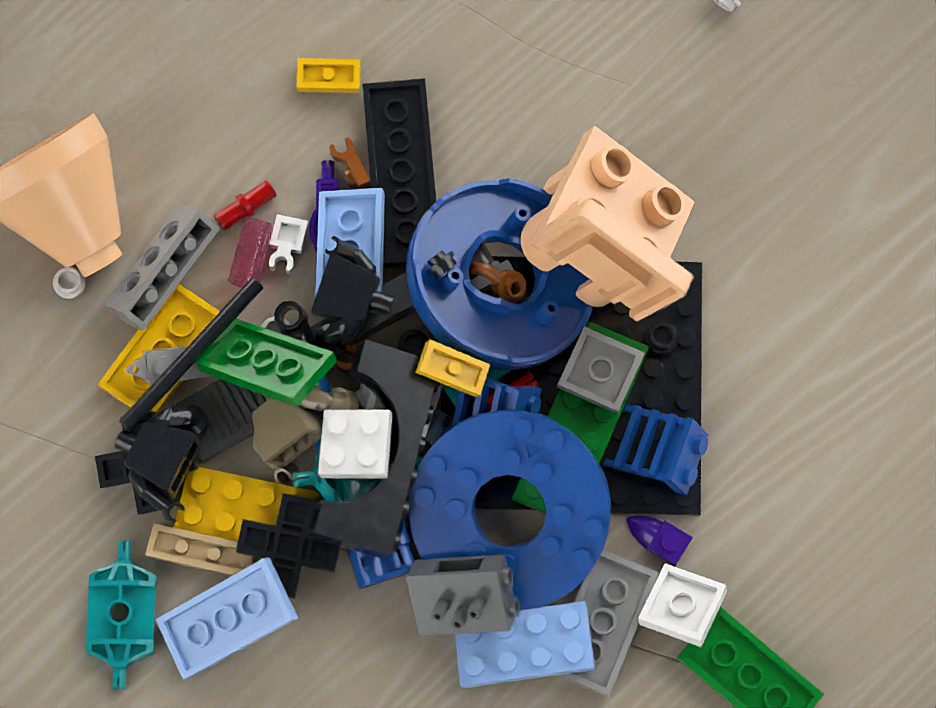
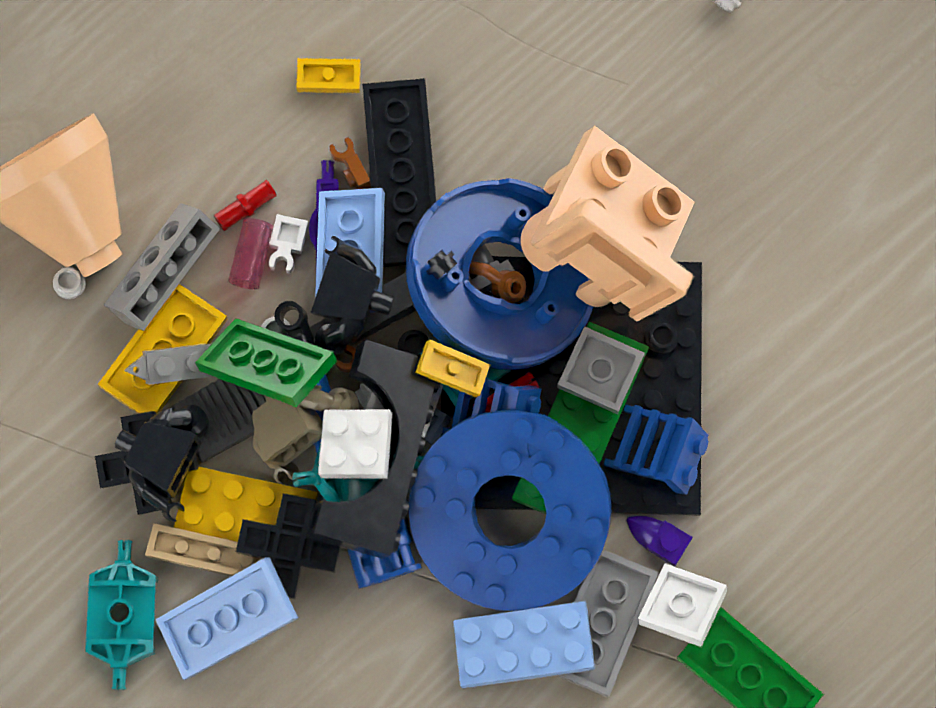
(190, 354): black piece -> none
(462, 595): dark grey piece -> none

